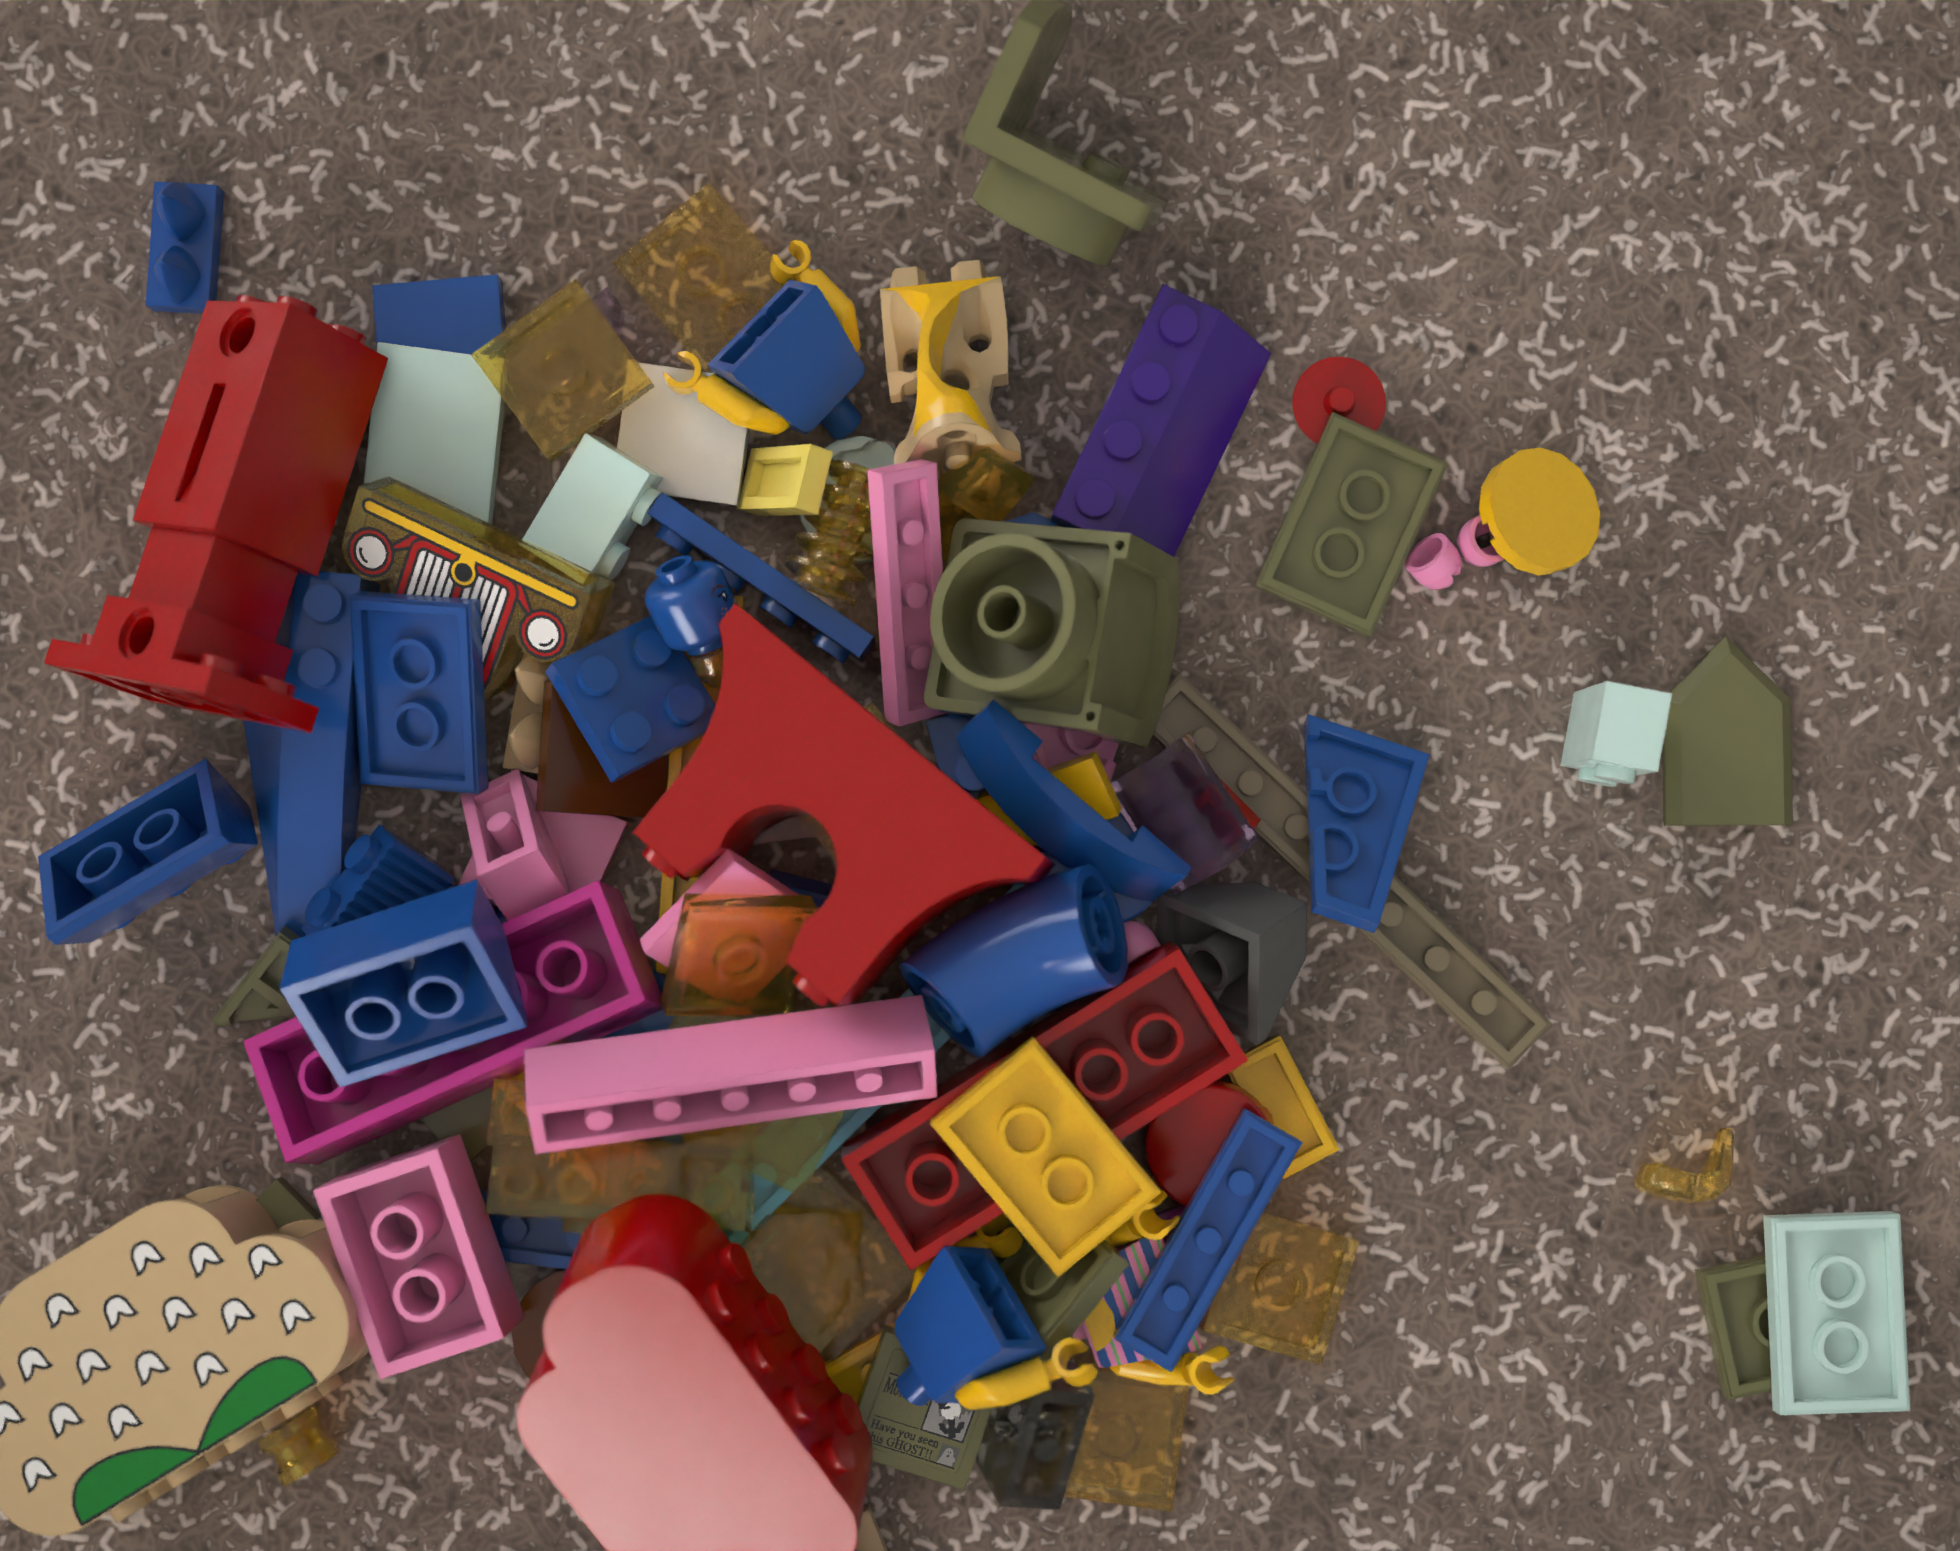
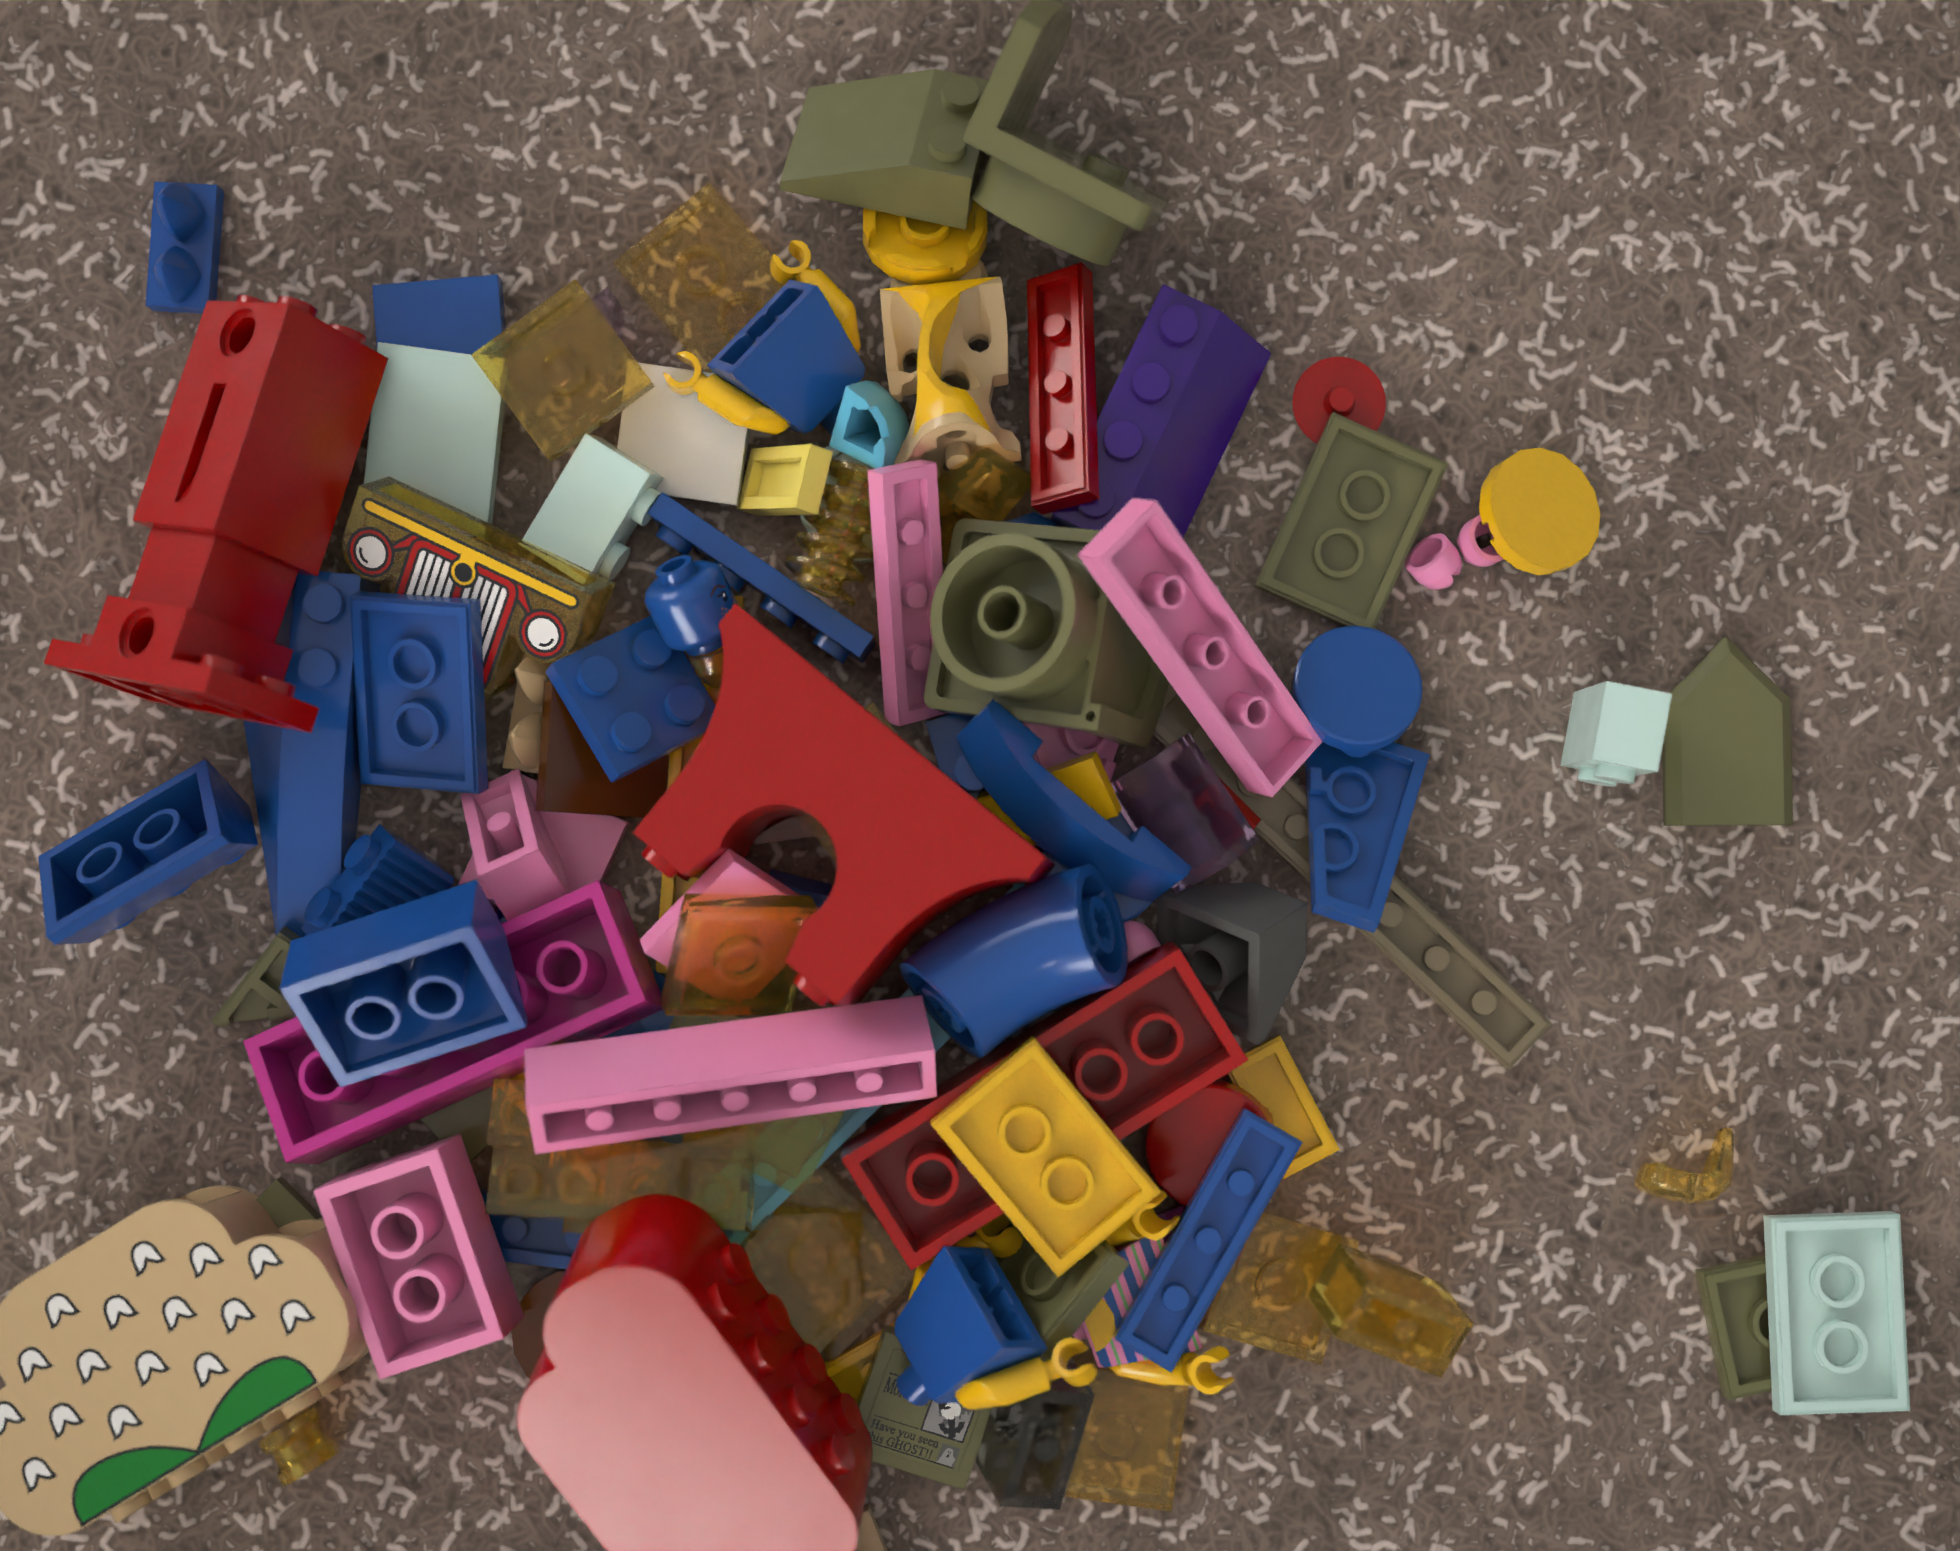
(869, 424): none -> medium azure brick
(890, 145): none -> olive slope
(923, 250): none -> yellow tile
(1062, 389): none -> red tile
(1200, 646): none -> bright pink piece
(1357, 688): none -> blue tile
(1390, 1310): none -> clear yellow brick

